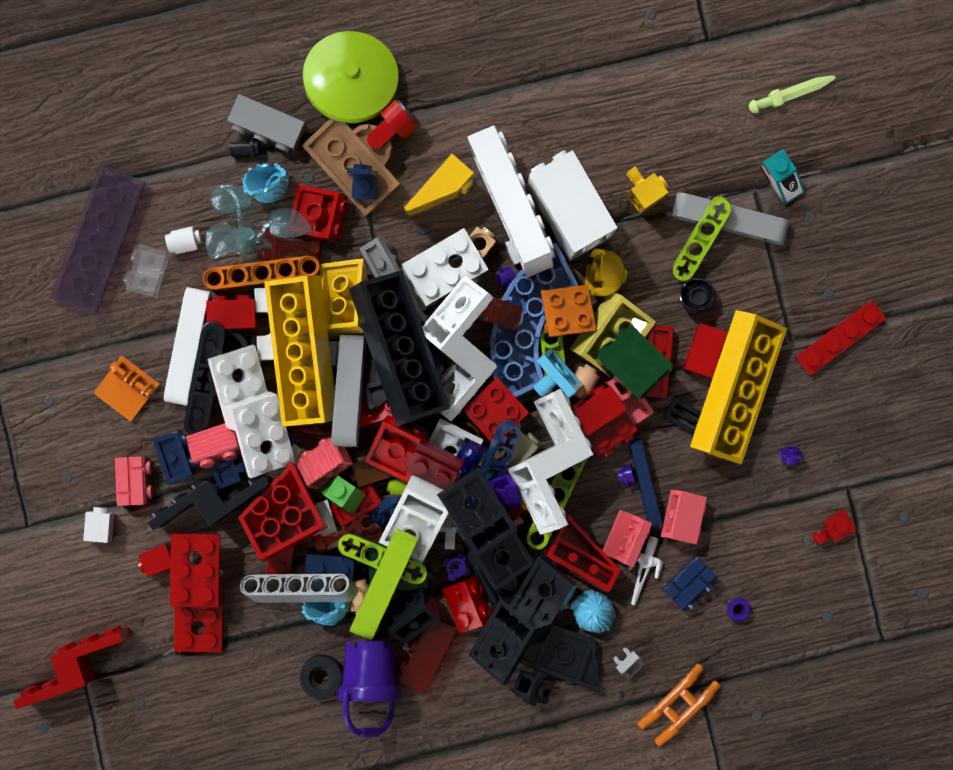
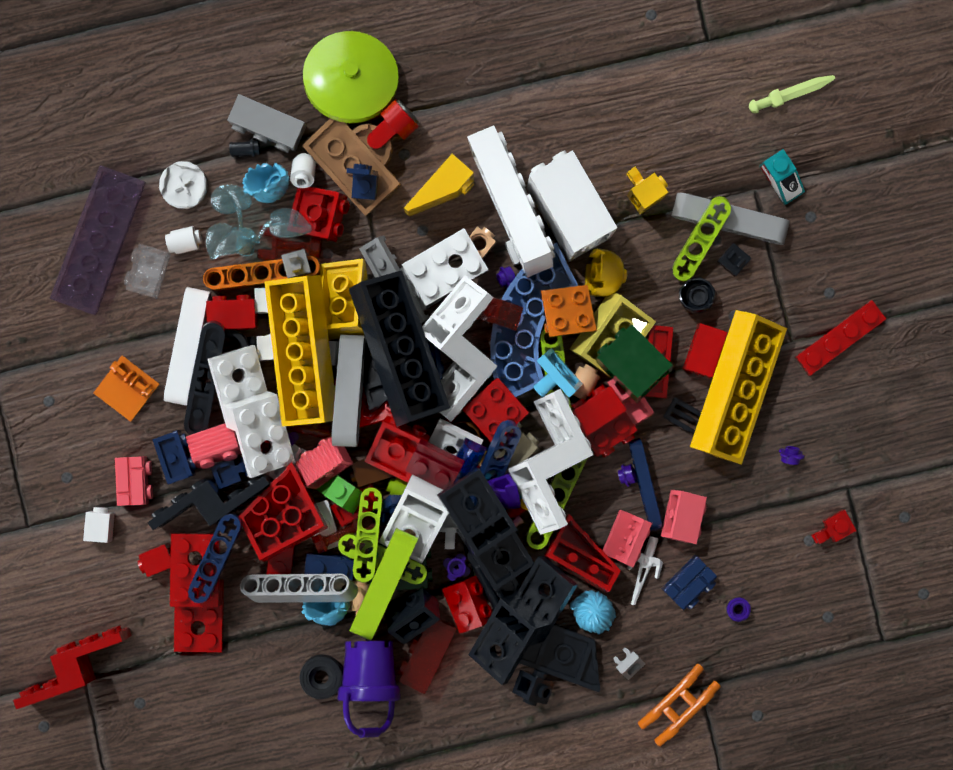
(183, 185): none -> white tile
(213, 557): none -> dark blue beam
(296, 263): none -> light grey tile
(303, 171): none -> white brick
(369, 535): none -> lime beam
(734, 259): none -> black tile

